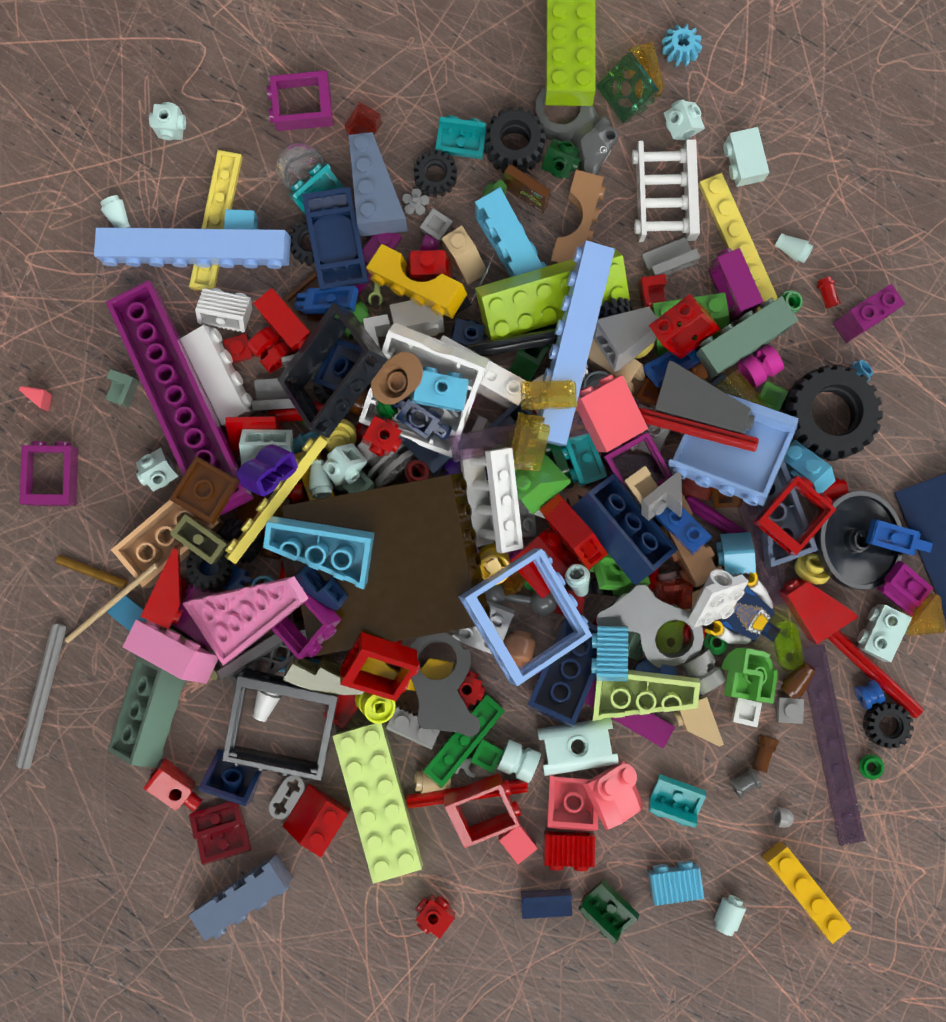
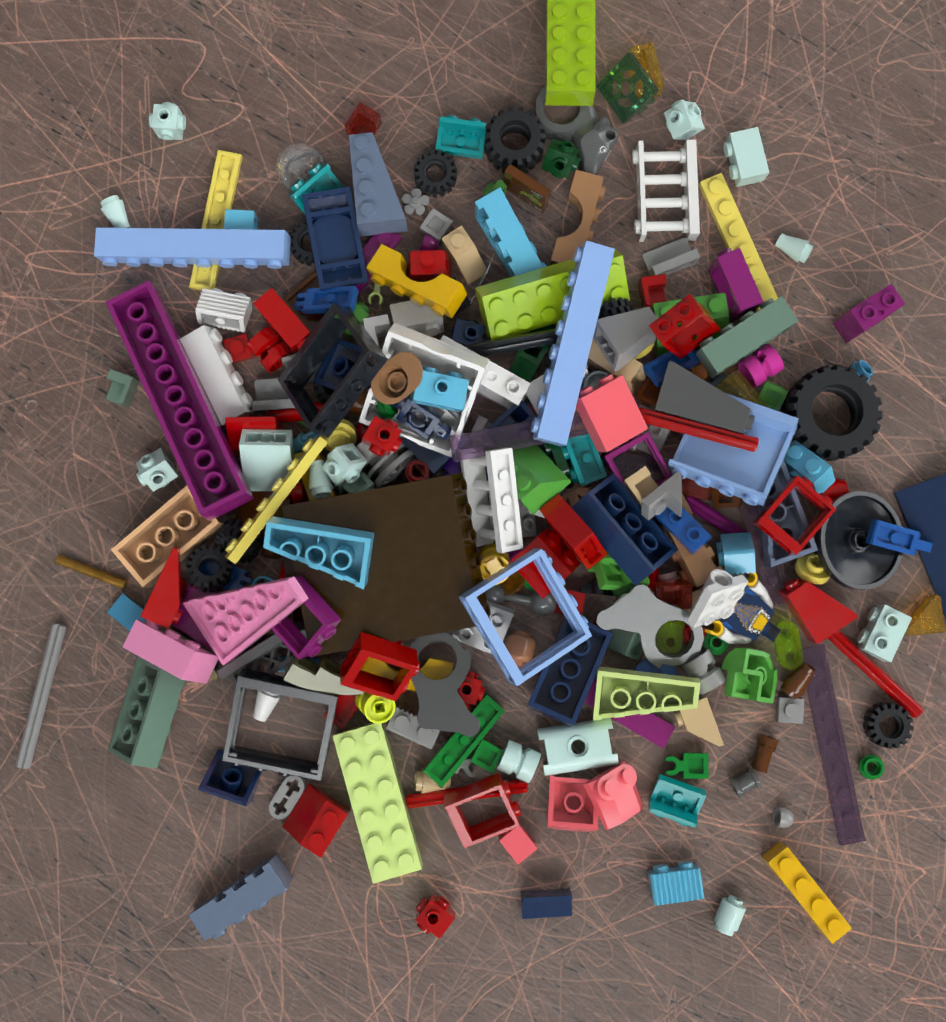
(38, 396): coral slope -> none
(70, 475): magenta window -> none
(112, 602): tan axle -> none
(165, 781): red torso -> none
(199, 538): olive brick -> none
(204, 490): reddish brown tile -> none
(220, 832): dark red slope -> none
(267, 469): dark purple brick -> none
(303, 120): magenta window -> none
(327, 593): dark blue slope -> none
(529, 442): clear yellow hinge -> none
(548, 395): clear yellow hinge -> none
(569, 849): red brick -> none
(578, 579): light aqua cone -> none
(607, 911): dark green bracket -> none
(611, 653): medium azure brick -> none
(686, 37): medium azure gear -> none
(693, 765): none -> green plate
(746, 712): white plate -> none
(795, 299): green plate -> none
(828, 292): red pin -> none
(869, 694): blue wheel -> none
(905, 588): magenta plate -> none

